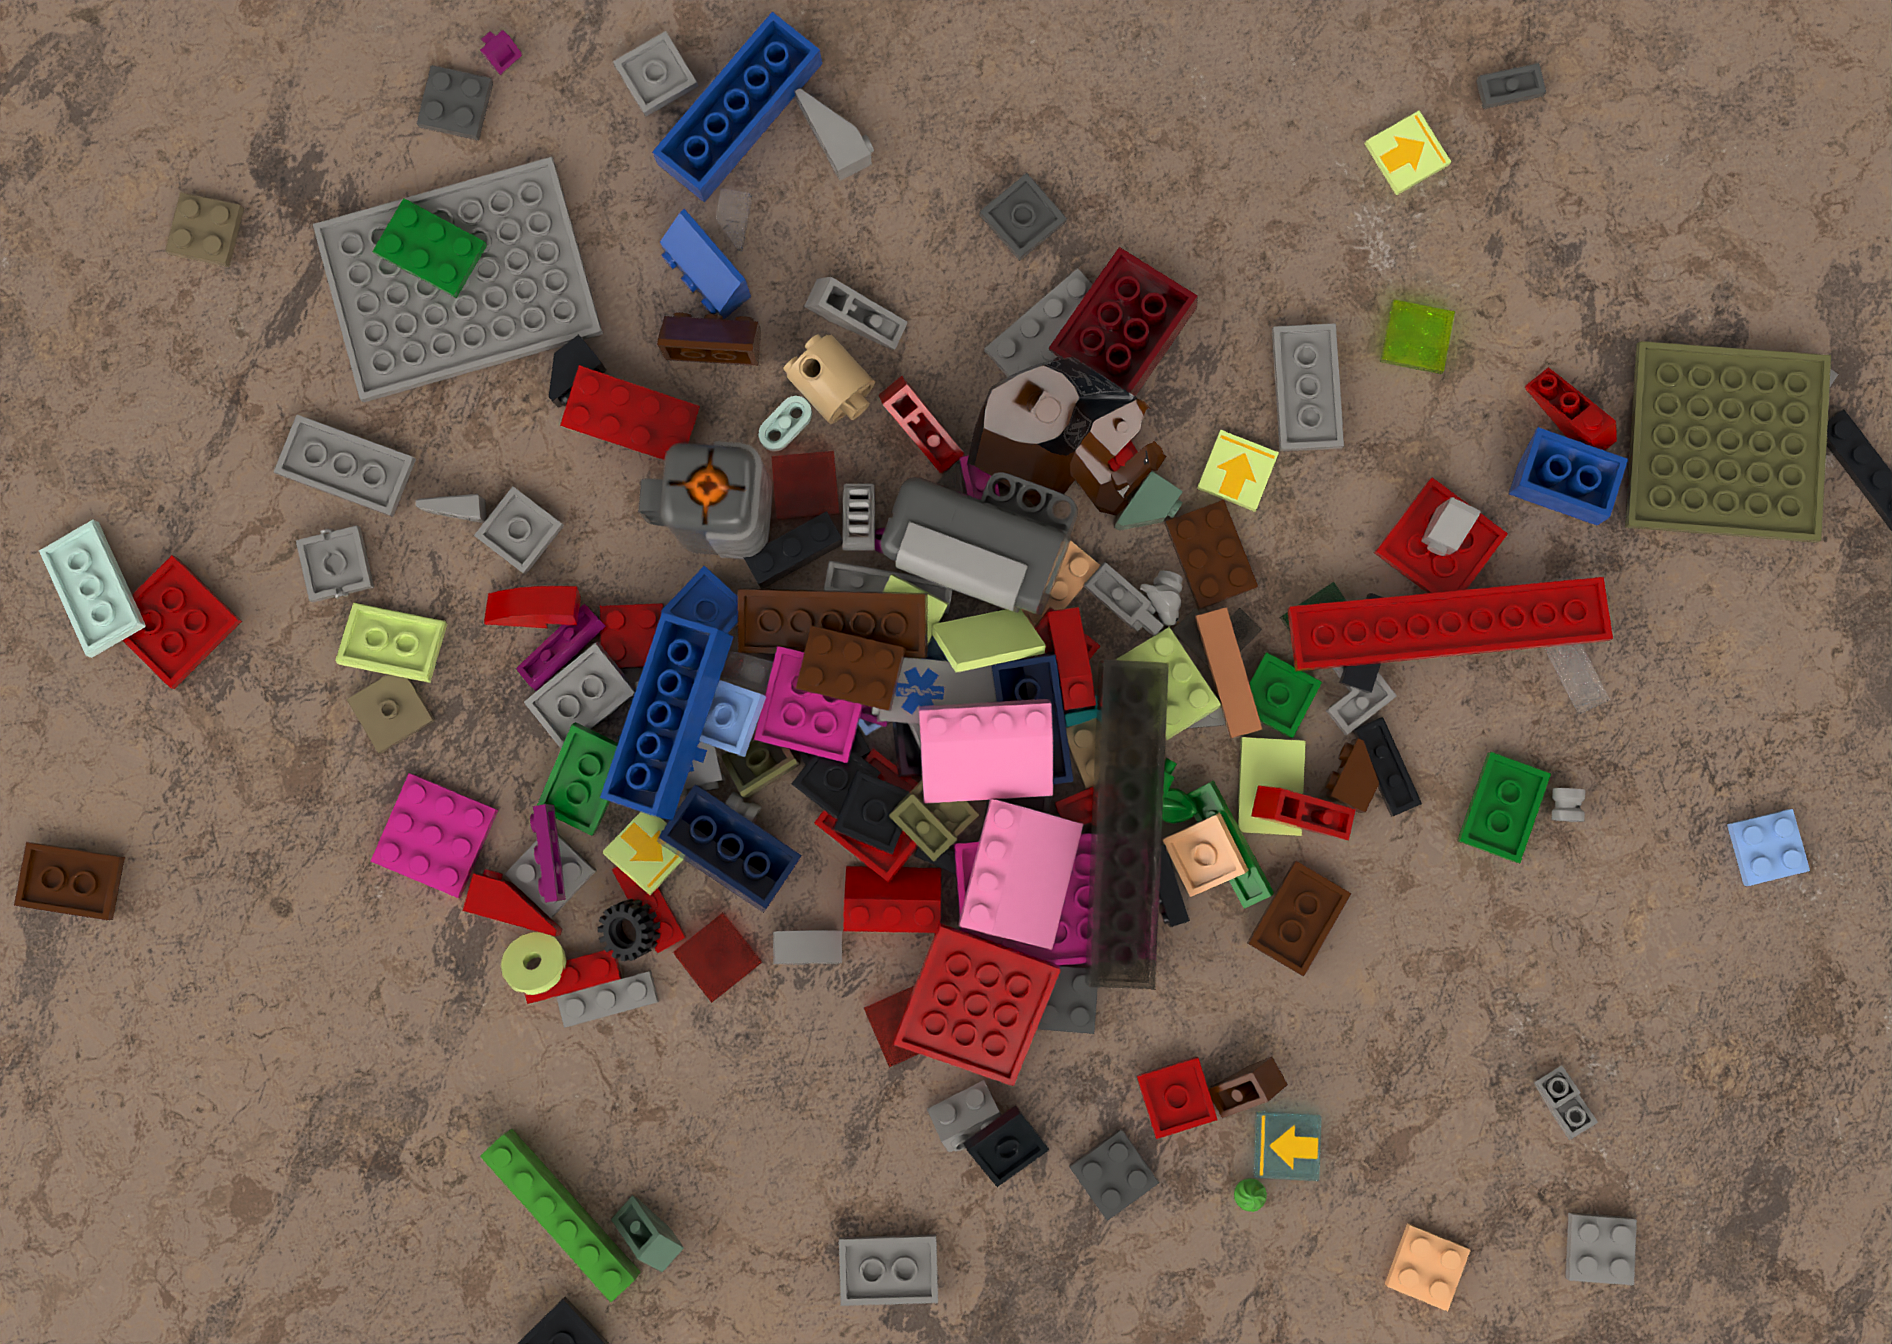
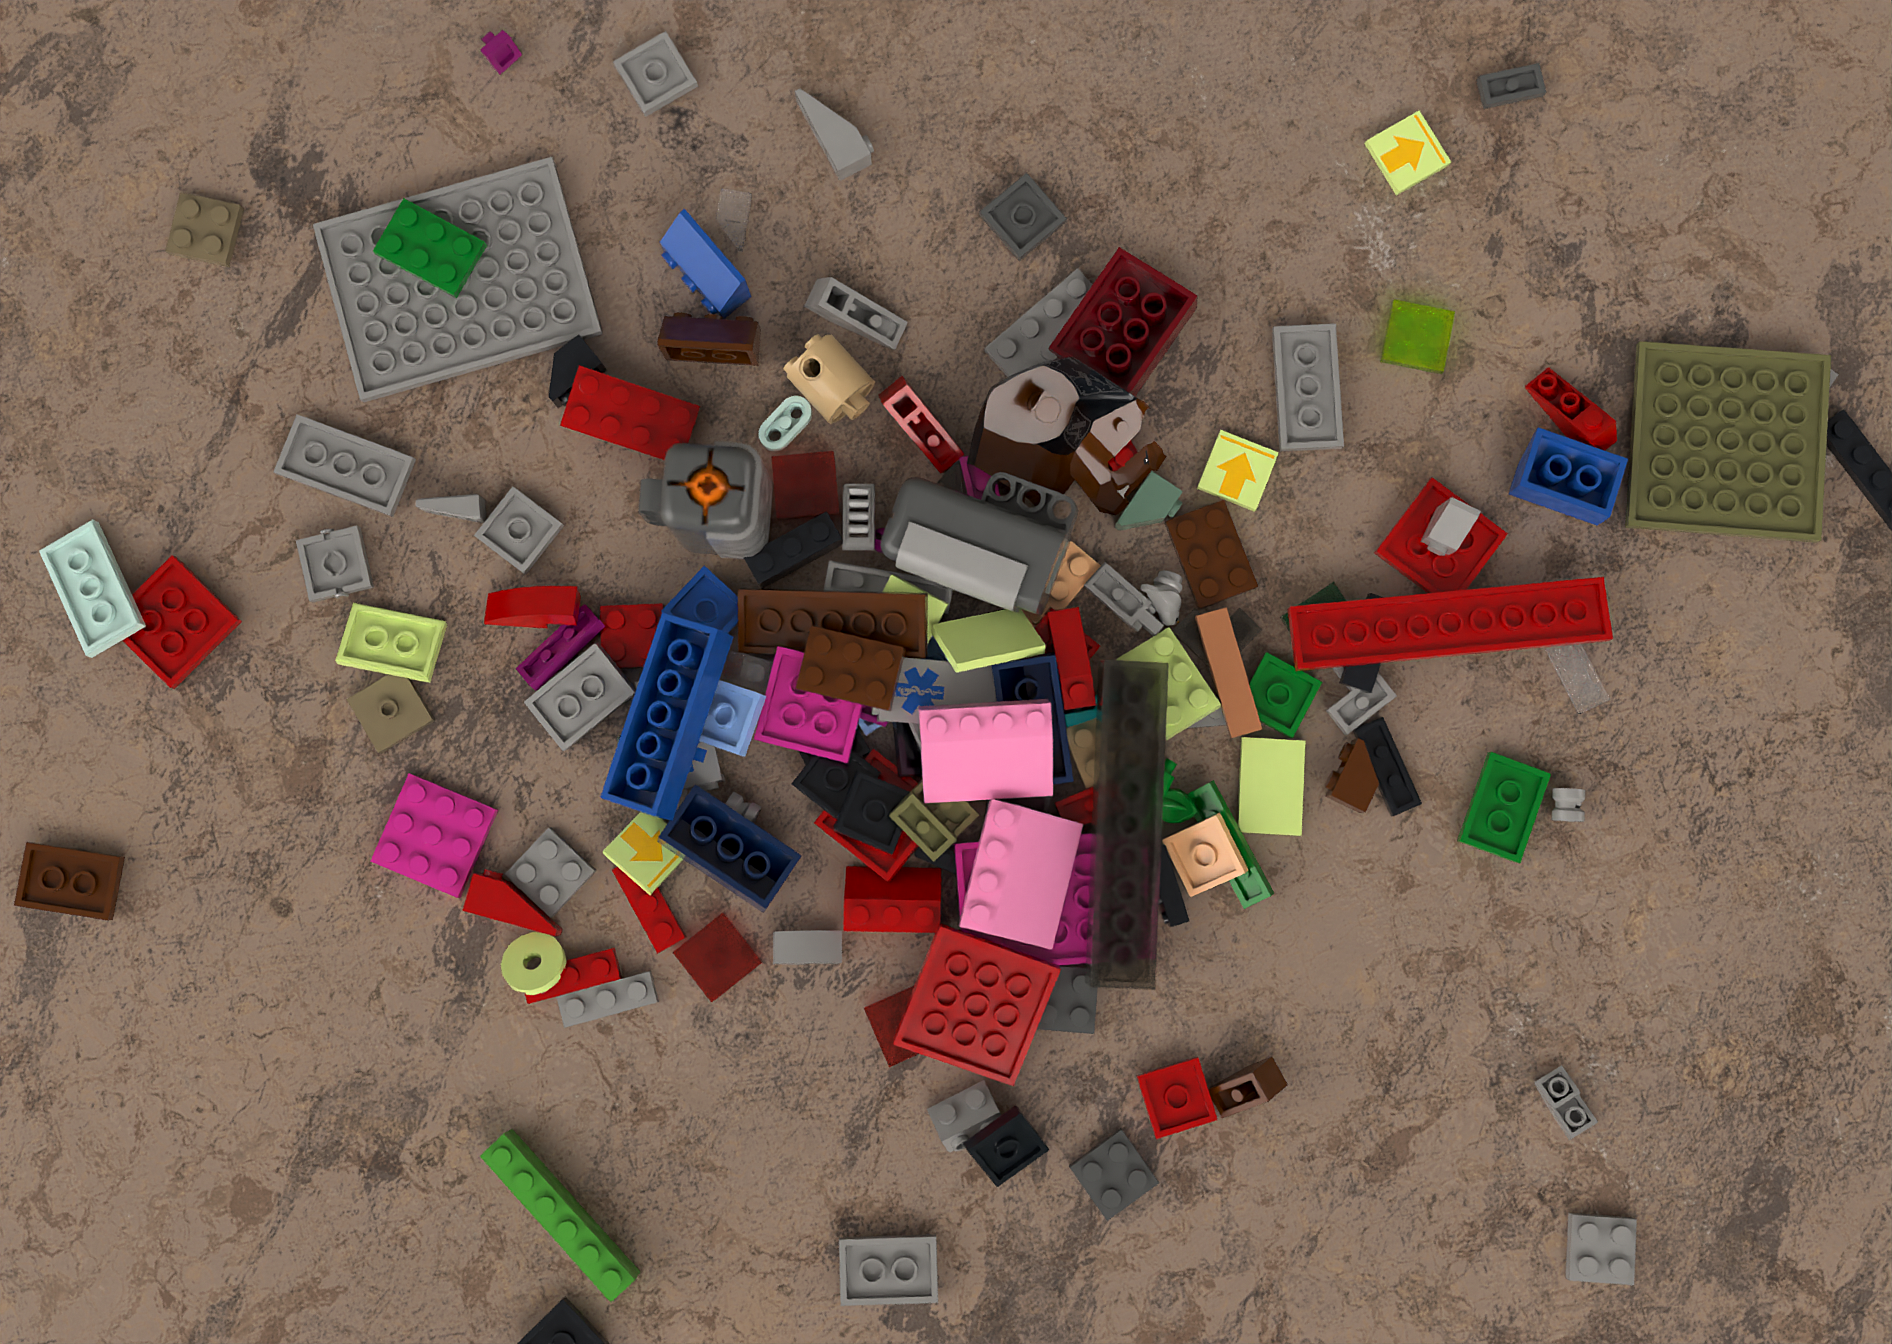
(455, 102): dark grey plate -> none
(548, 853): magenta plate -> none
(580, 778): green plate -> none
(614, 933): black tyre -> none
(647, 1234): sand green slope -> none
(738, 107): blue brick -> none
(759, 767): olive slope -> none
(1250, 1195): bright green plate -> none
(1287, 1146): clear light blue tile -> none
(1299, 918): reddish brown plate -> none
(1303, 812): red slope -> none
(1427, 1267): light nougat plate -> none
(1768, 847): light blue plate -> none

